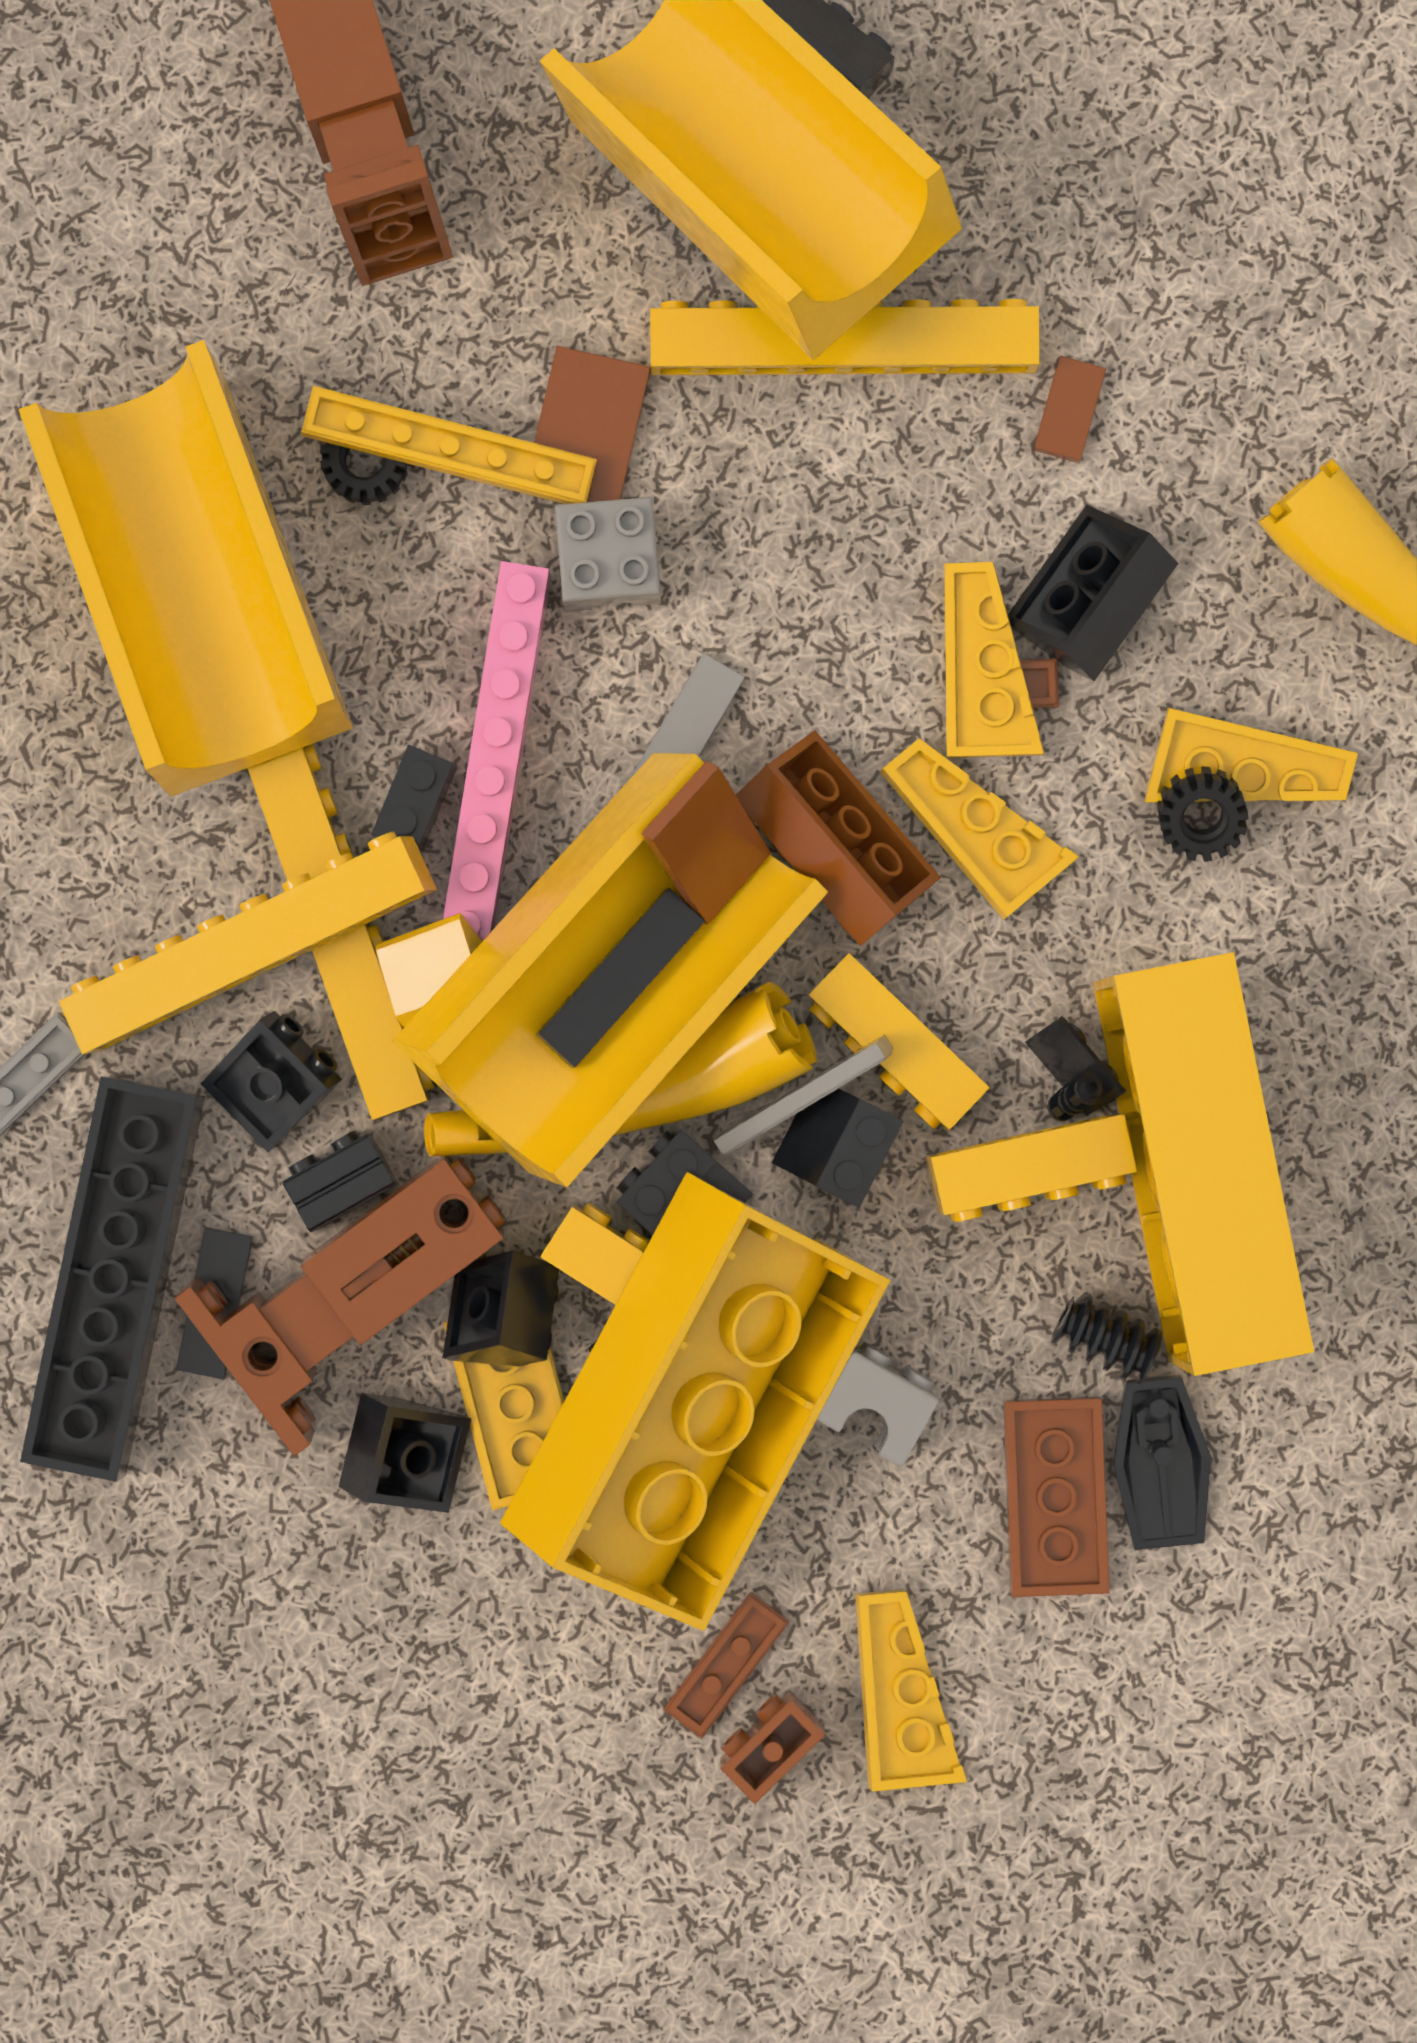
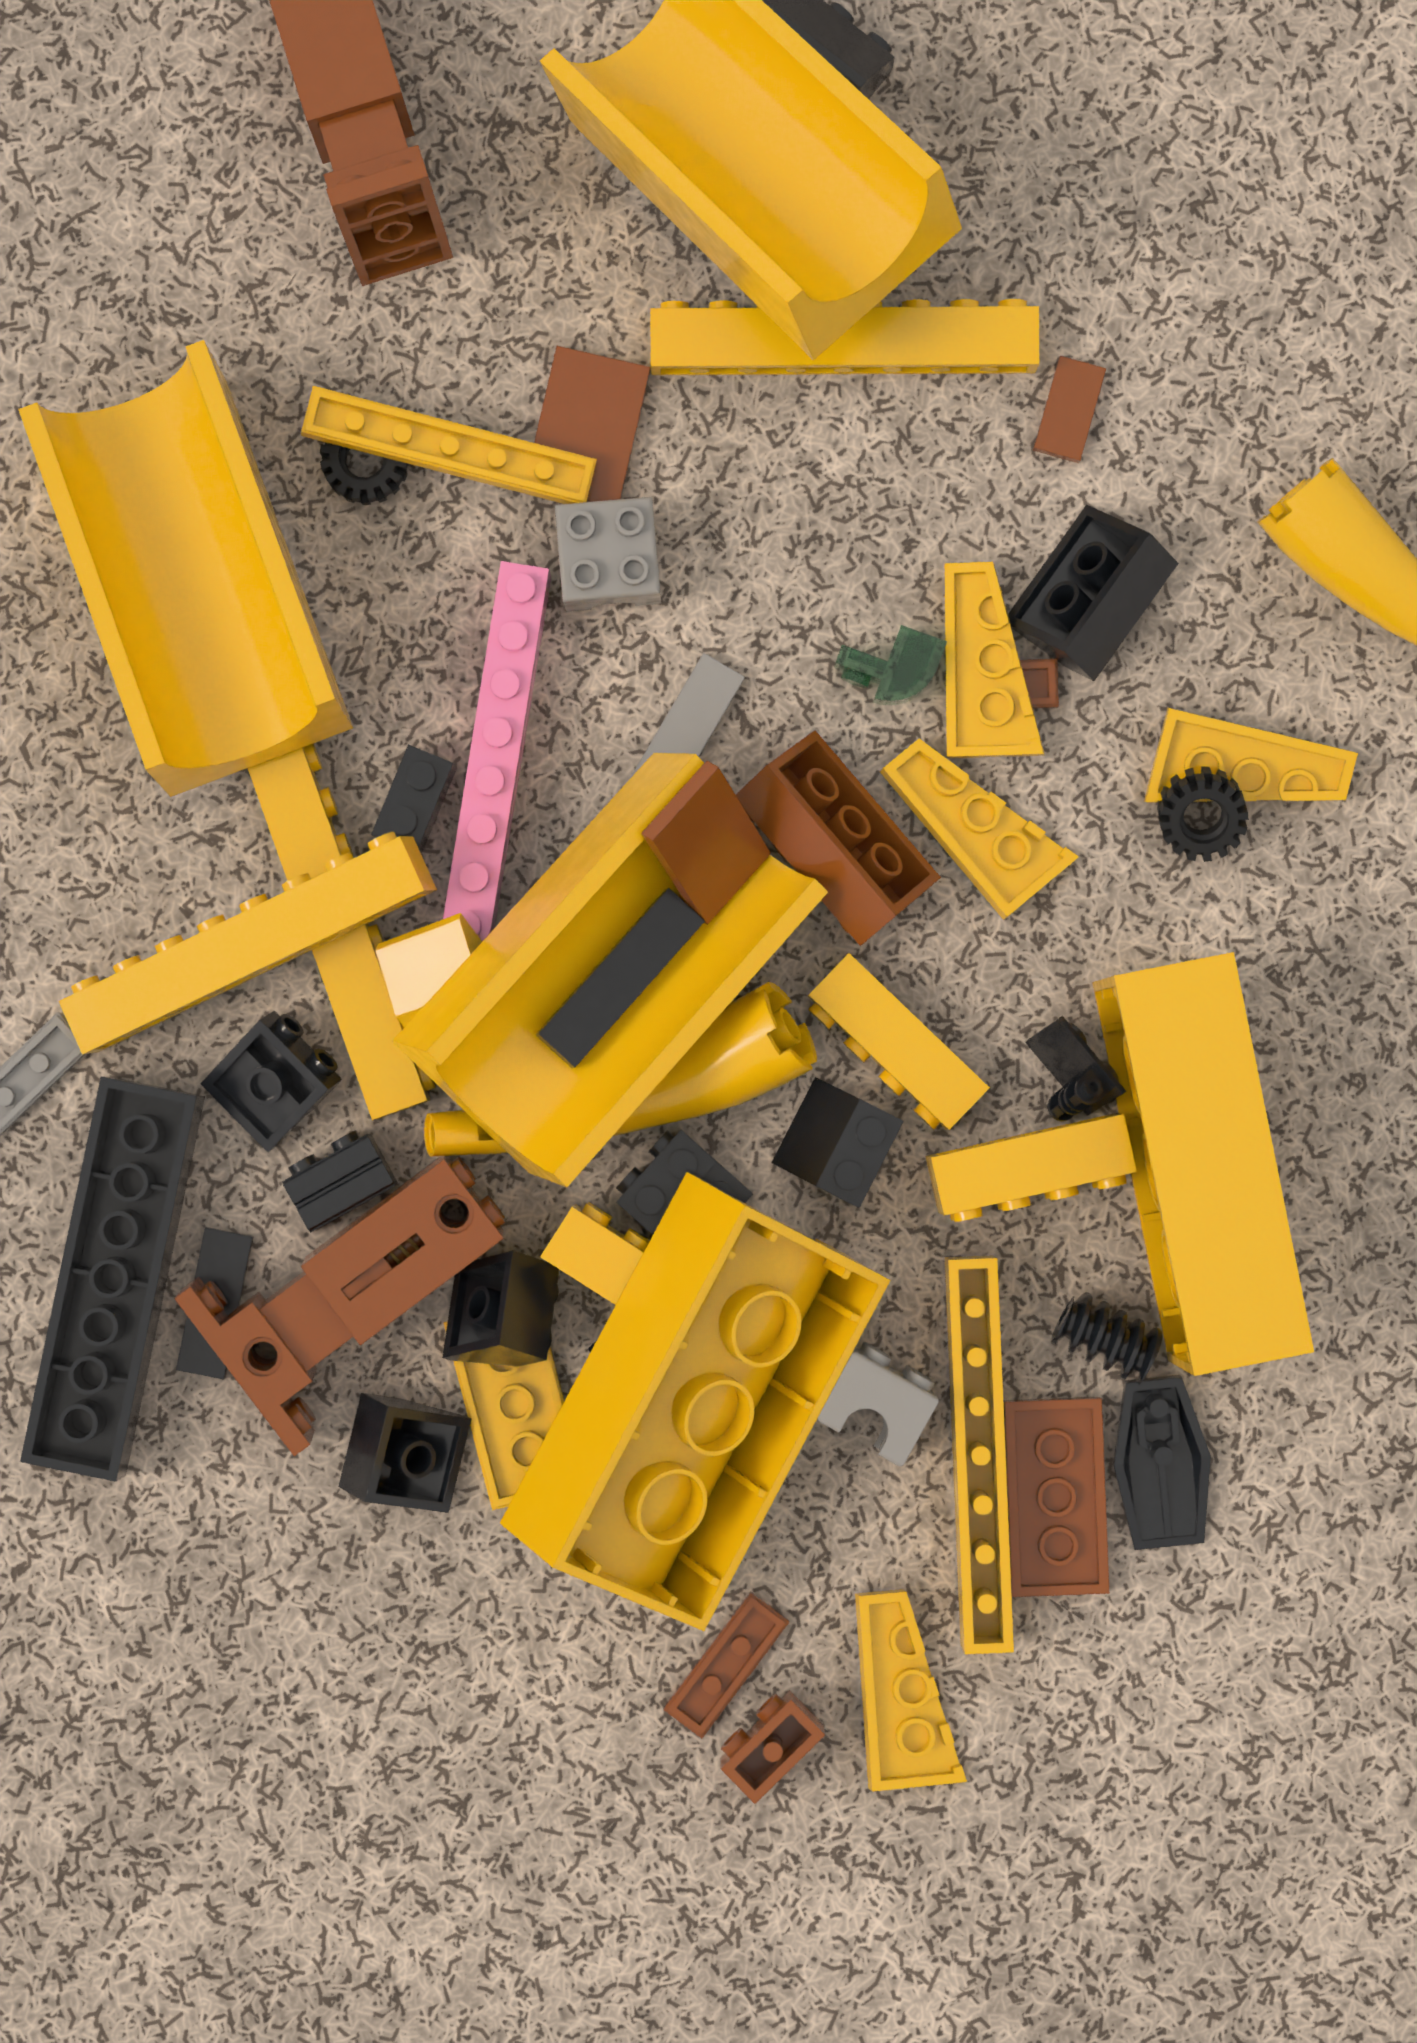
(804, 1095): light grey tile -> none
(903, 675): none -> clear green brick
(979, 1454): none -> yellow brick

